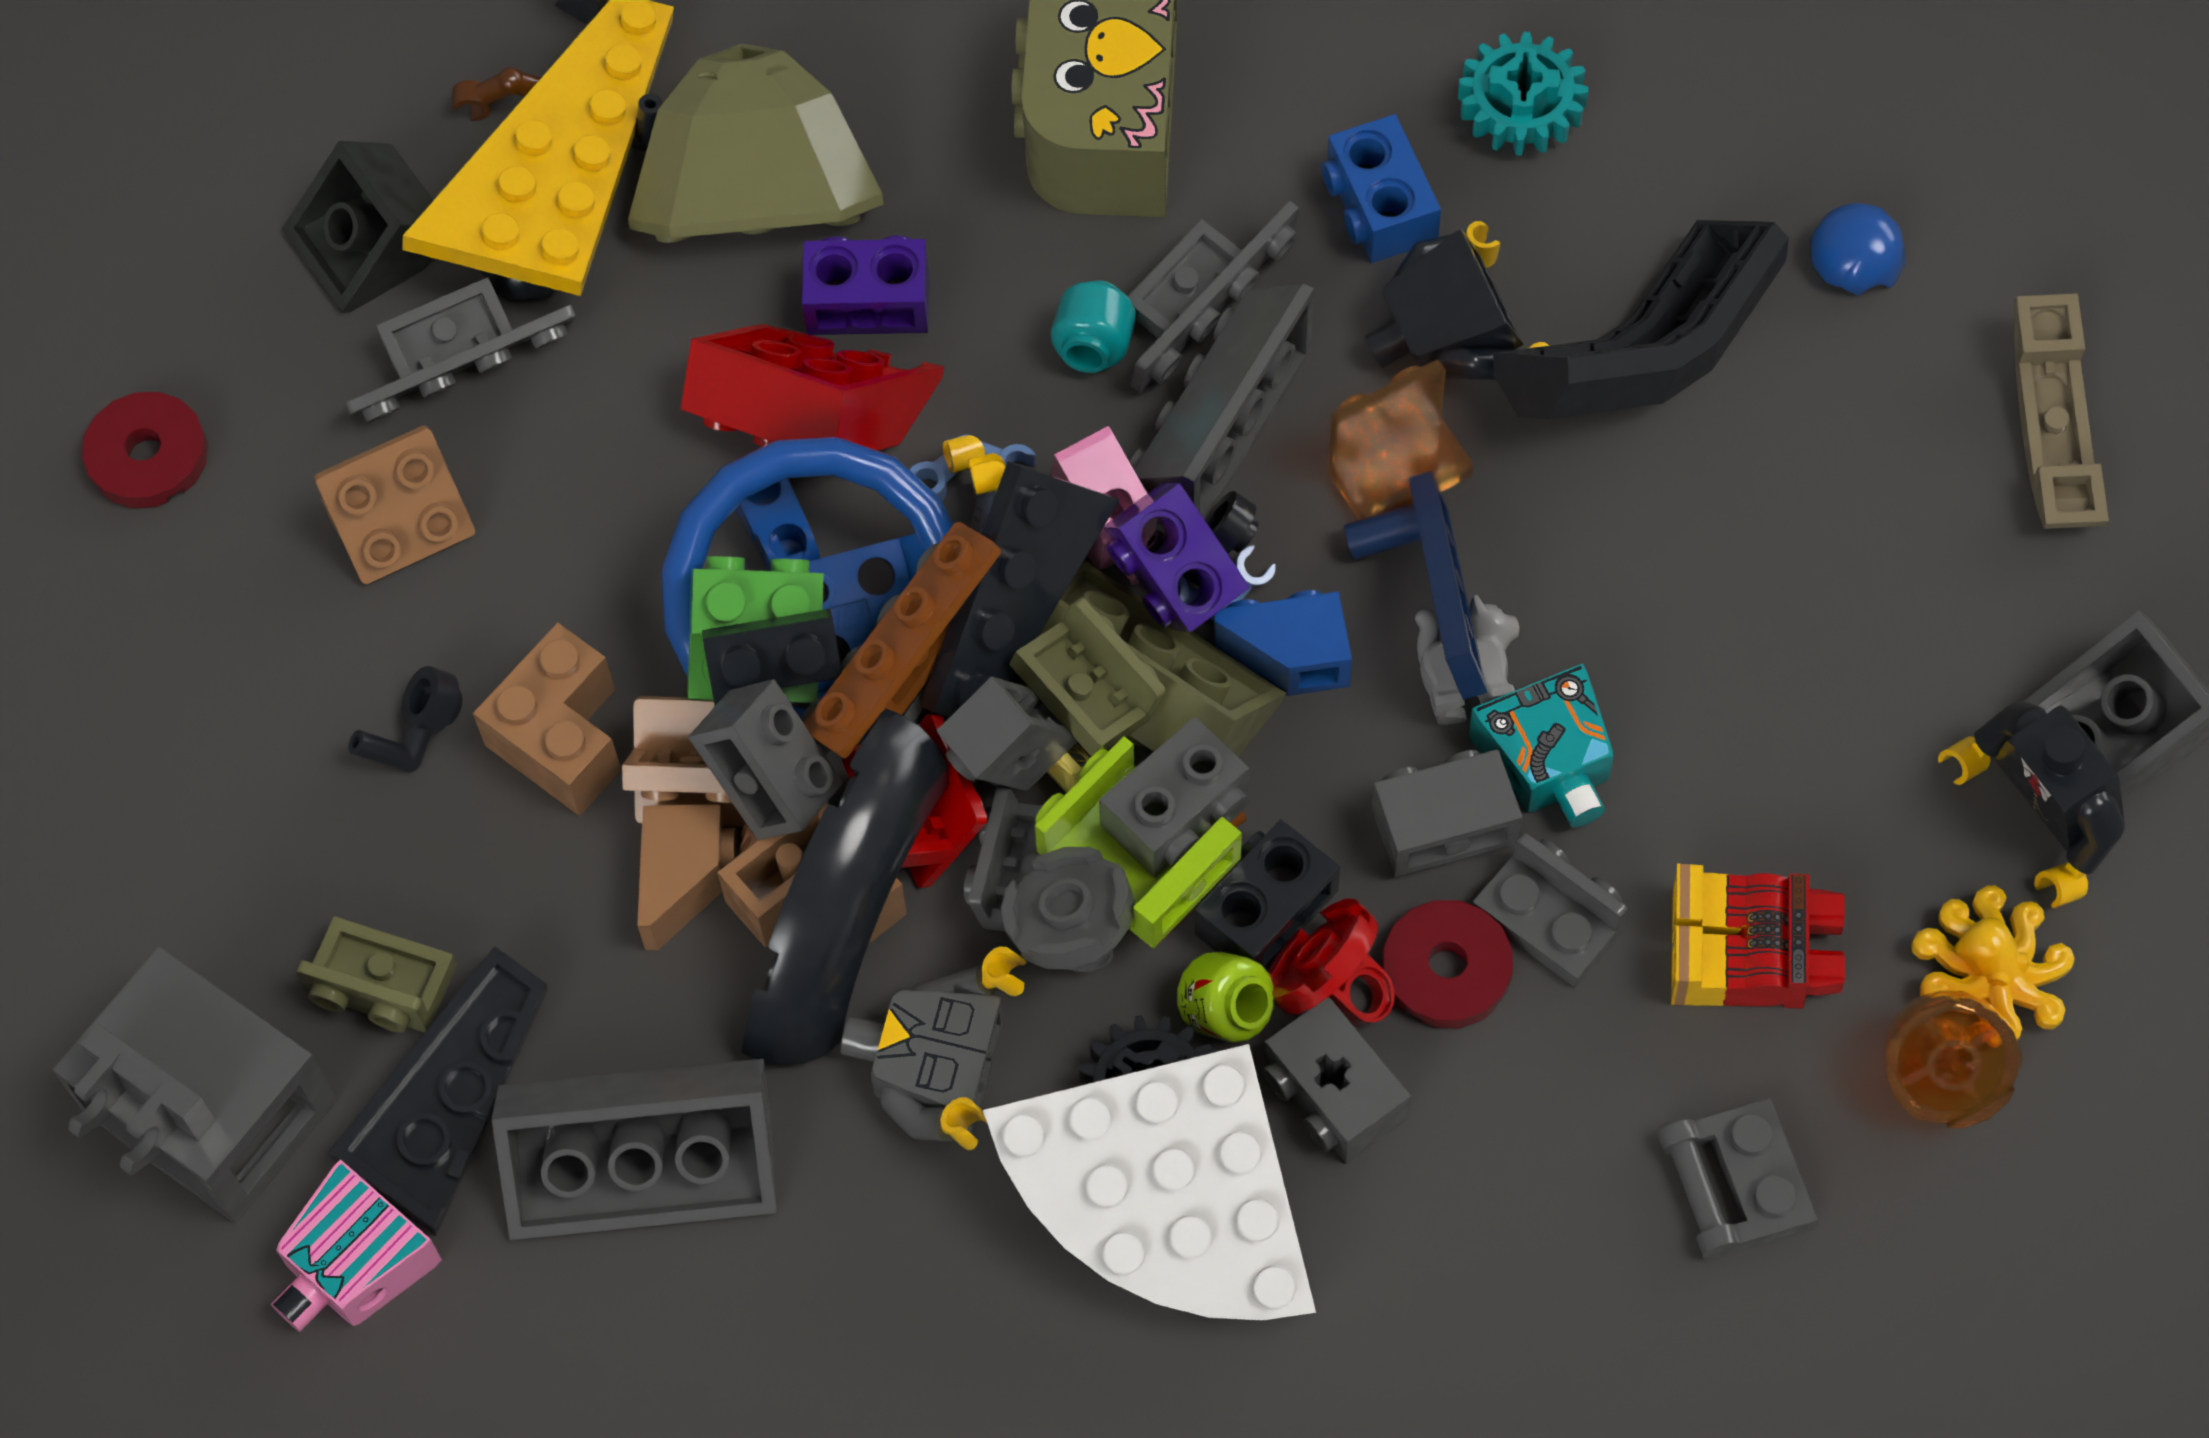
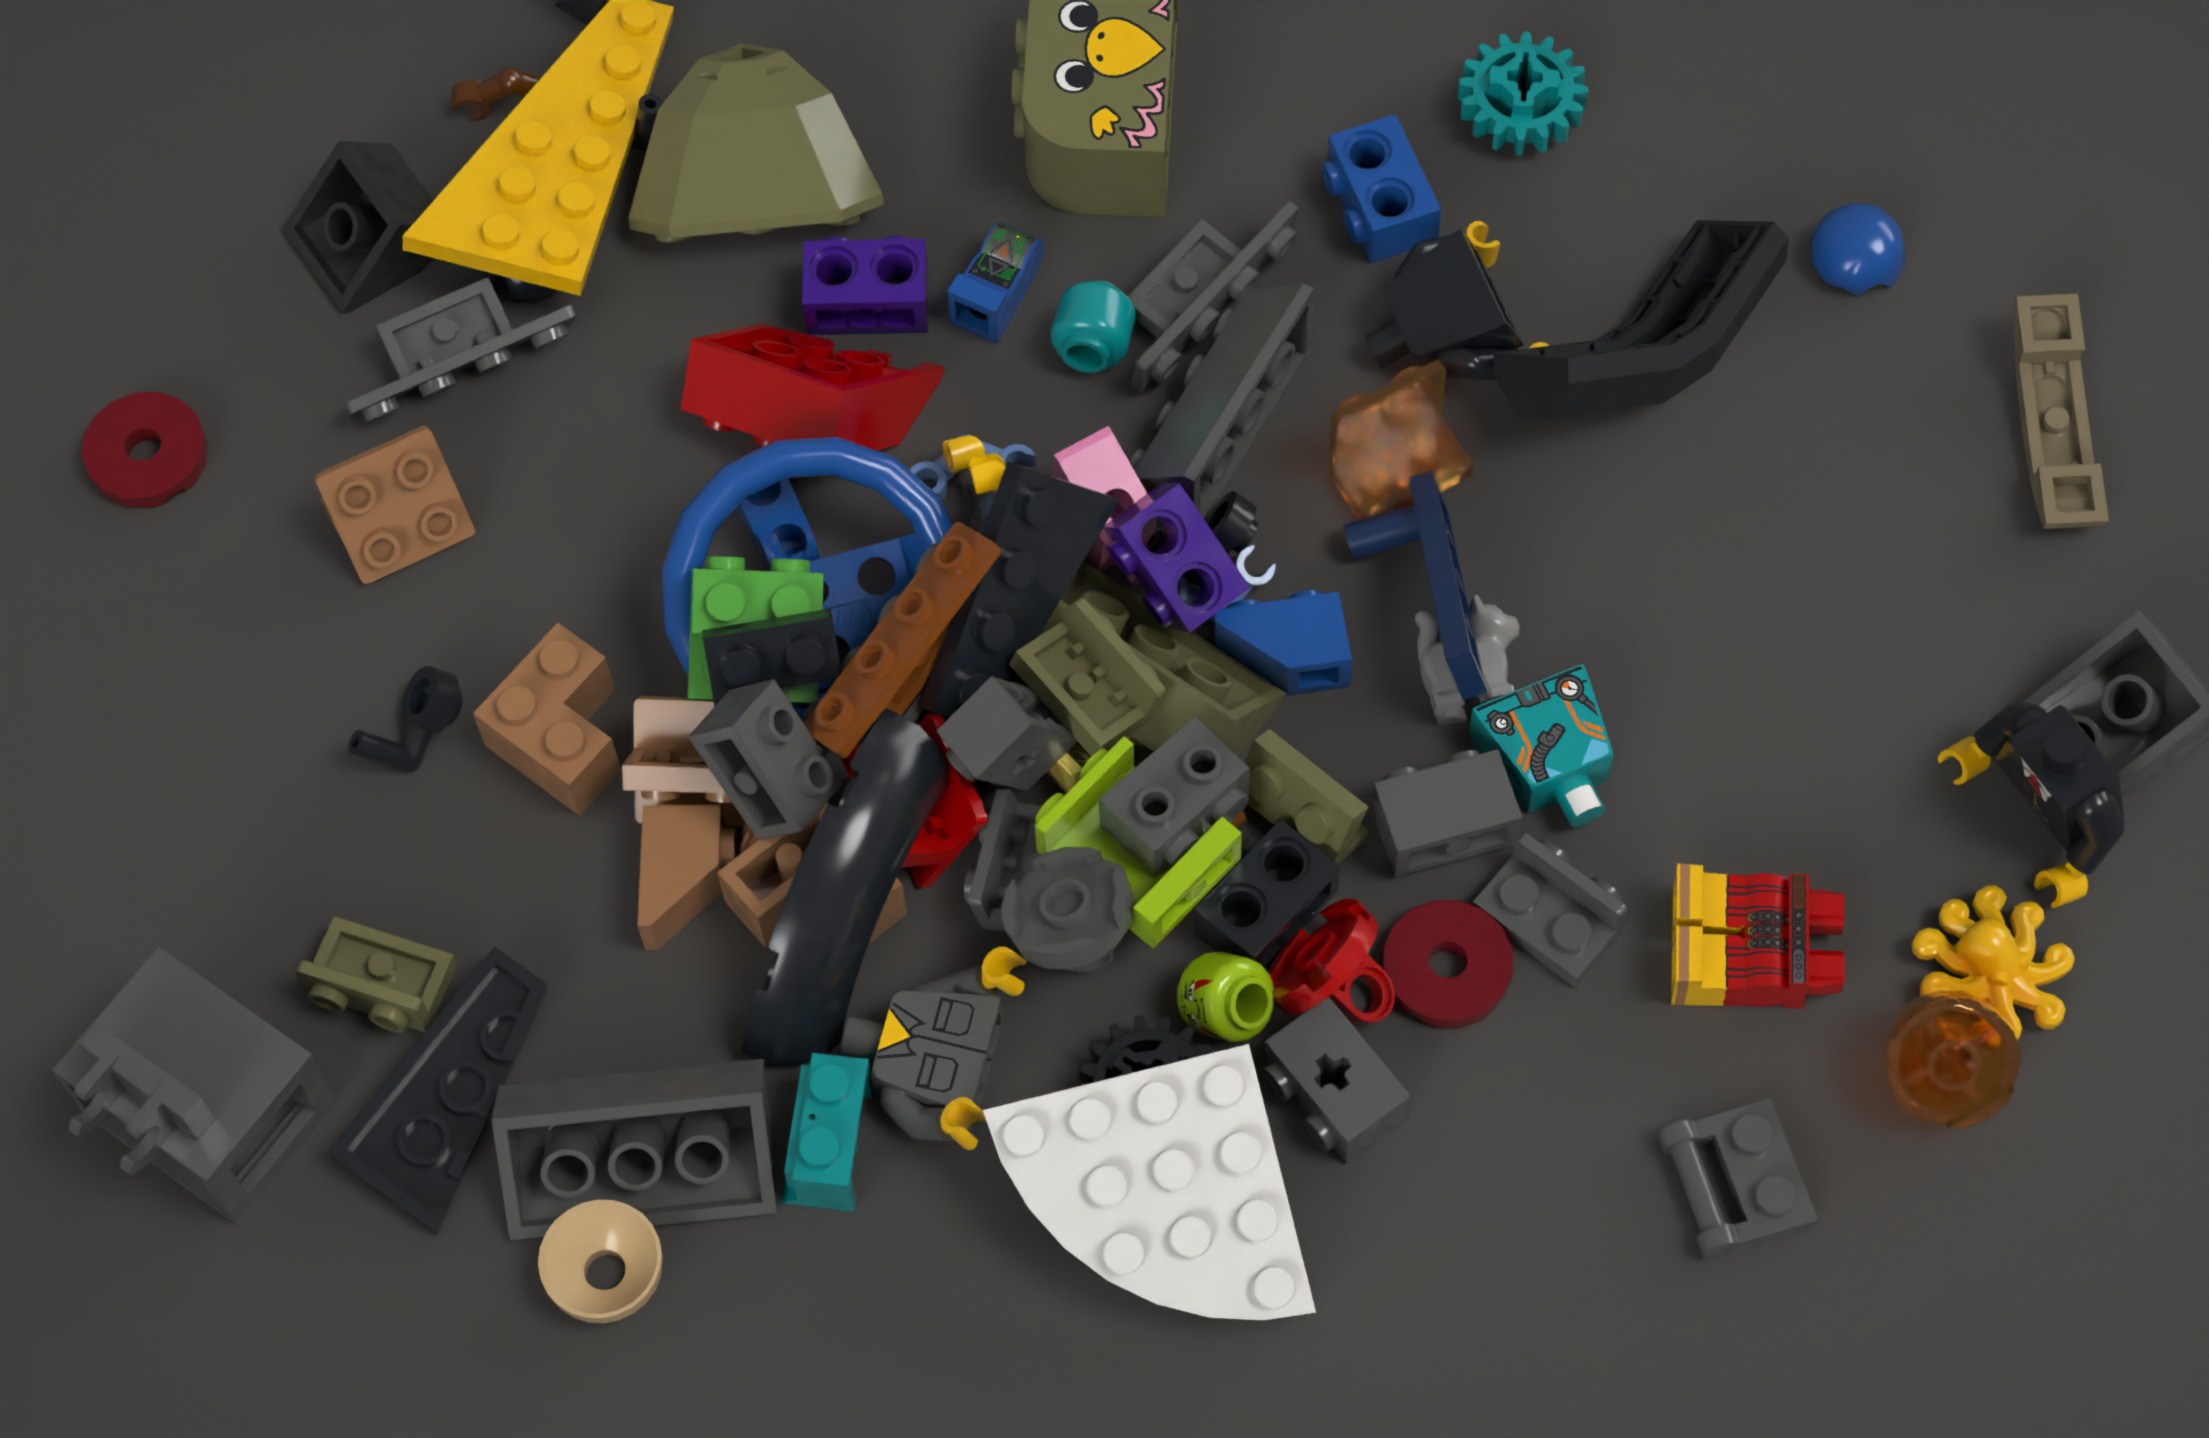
(349, 1252): torso -> none
(591, 1232): none -> tan piece
(826, 1132): none -> teal window
(995, 281): none -> blue leg
(1304, 797): none -> olive bracket

